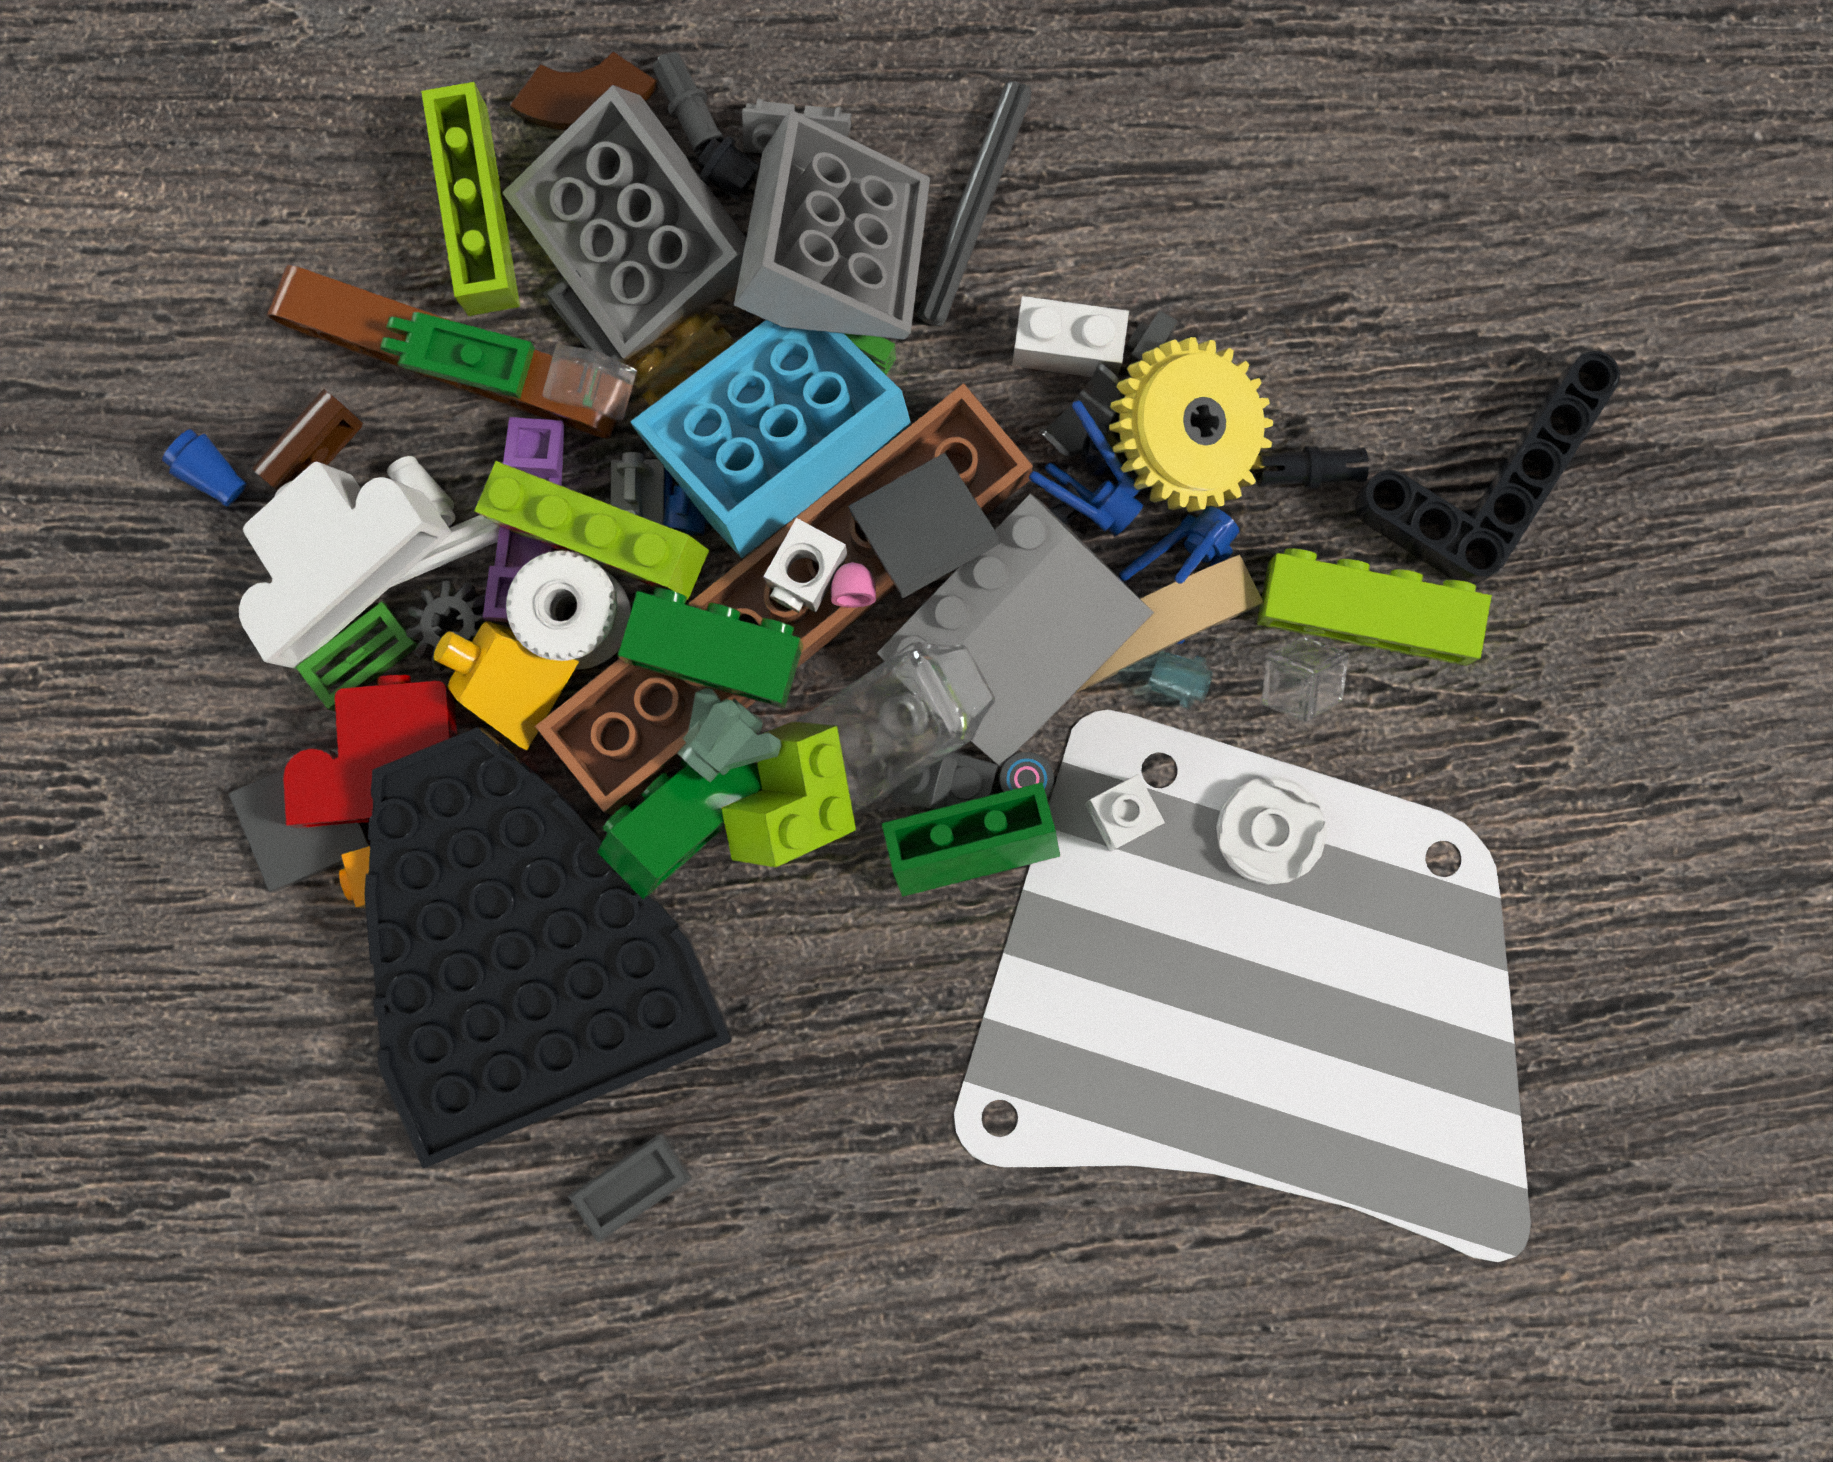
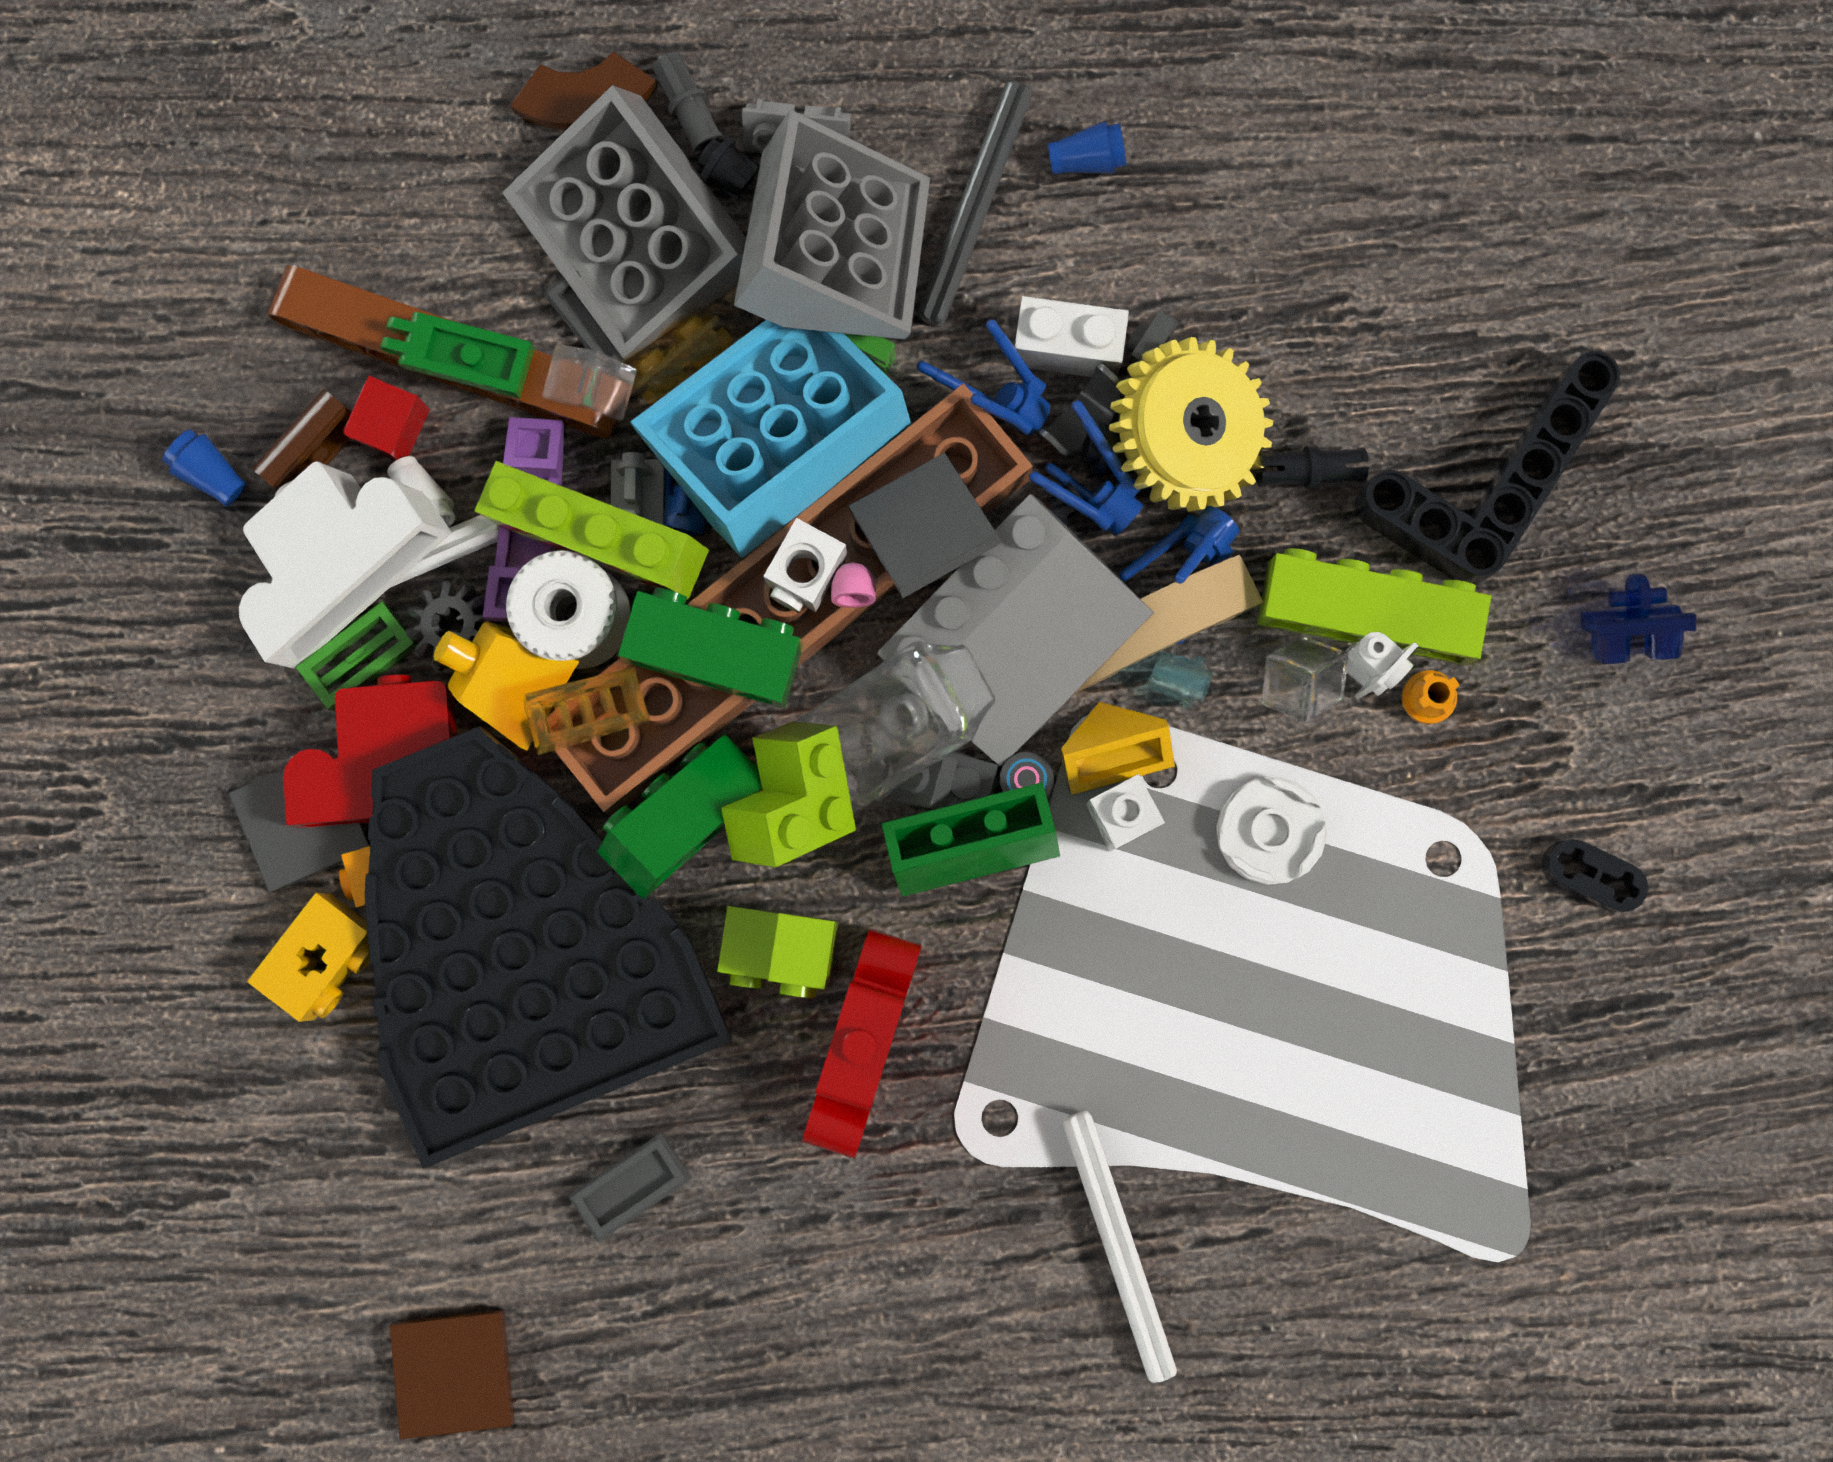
(288, 972): none -> yellow brick
(386, 418): none -> red panel
(452, 1374): none -> reddish brown tile
(470, 199): lime brick -> none
(557, 696): none -> clear yellow slope
(724, 736): sand green rock -> none
(778, 949): none -> lime brick
(861, 1043): none -> red brick
(1014, 403): none -> blue plant
(1089, 151): none -> blue cone
(1115, 747): none -> yellow slope
(1119, 1247): none -> white axle
(1378, 663): none -> white hinge
(1420, 706): none -> light orange hose
(1600, 864): none -> black beam
(1660, 624): none -> clear blue hips

